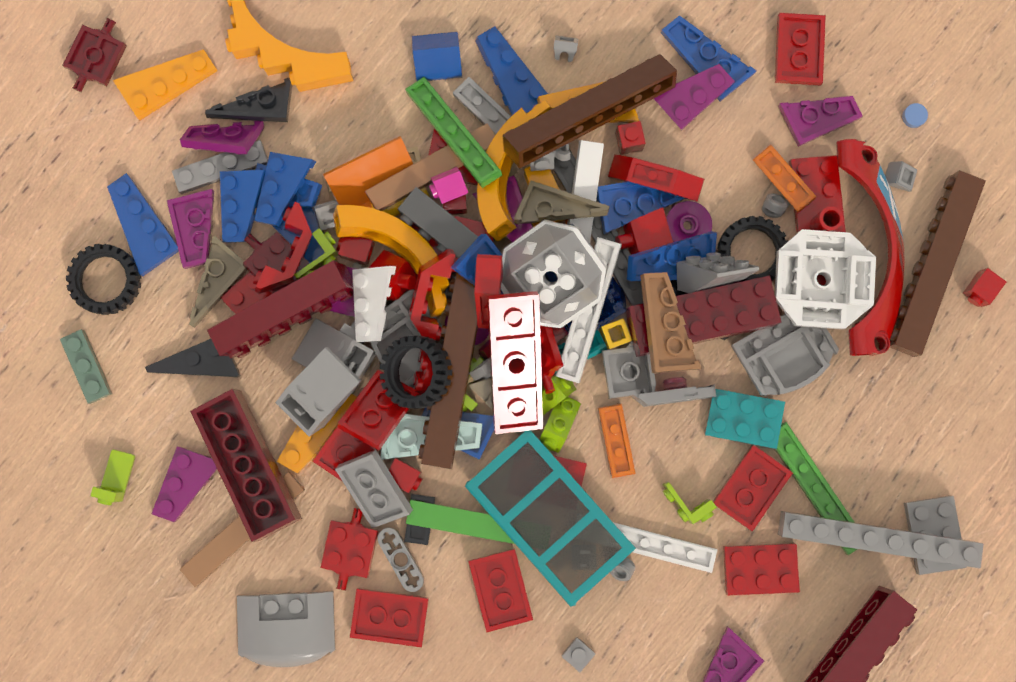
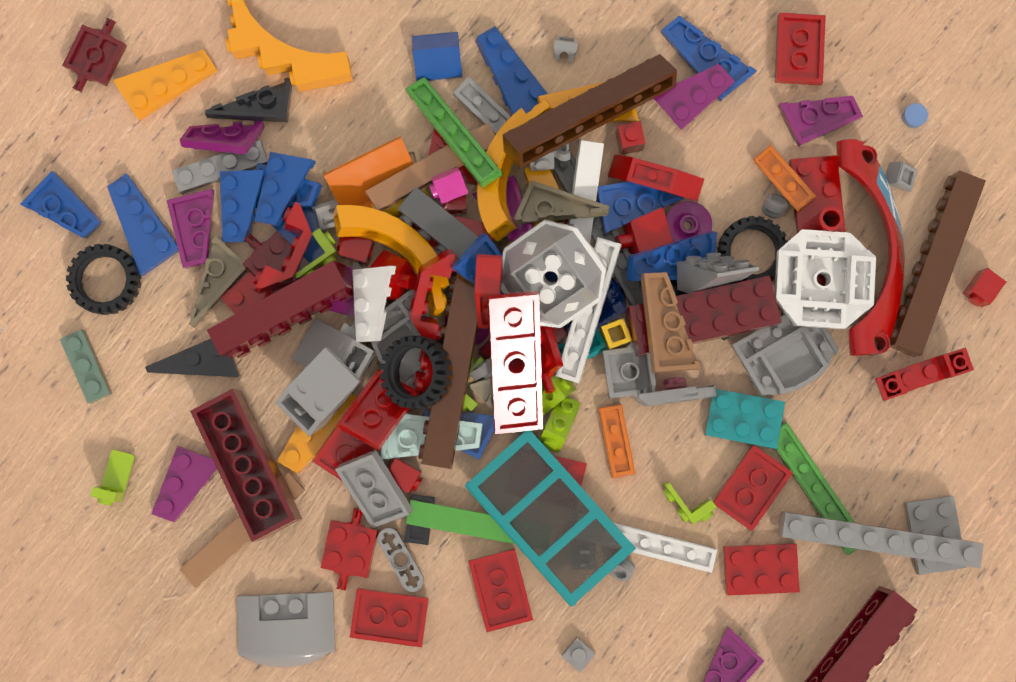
(62, 205): none -> blue wing
(924, 373): none -> red slope

